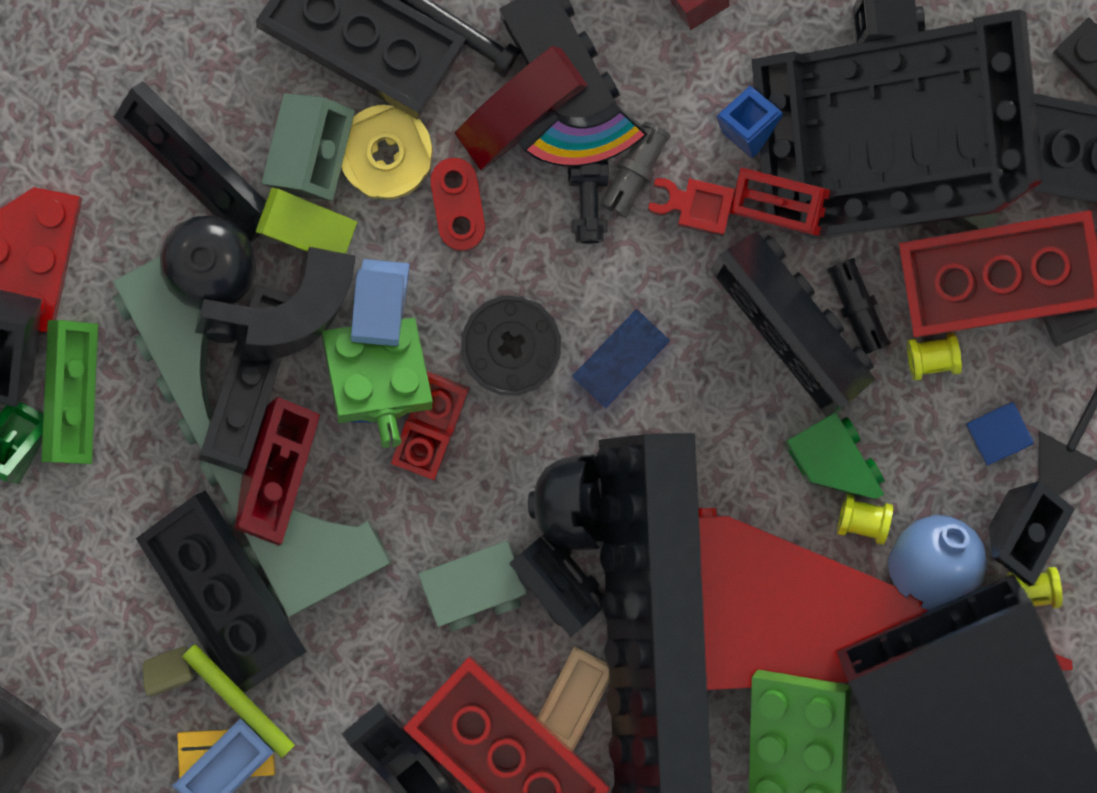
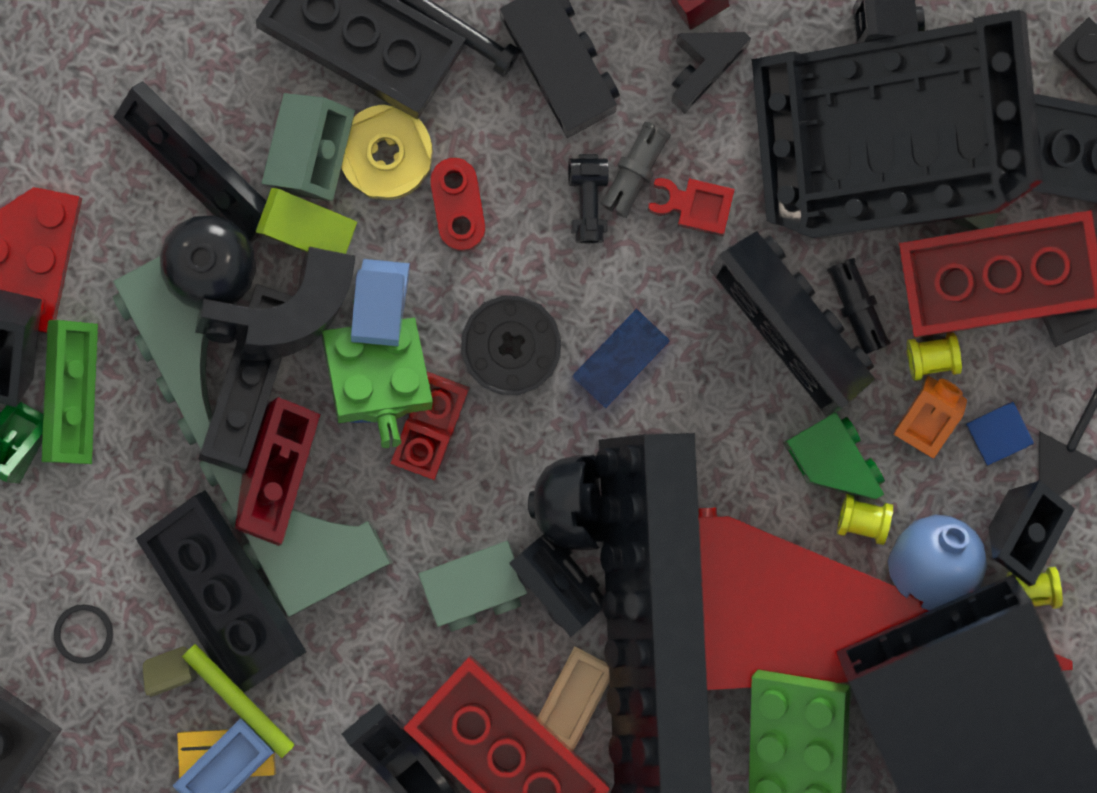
(57, 633): none -> black piece
(519, 106): dark red slope -> none
(582, 139): tile -> none
(714, 54): none -> black slope
(749, 121): blue slope -> none
(814, 209): red tile -> none
(932, 416): none -> orange bracket

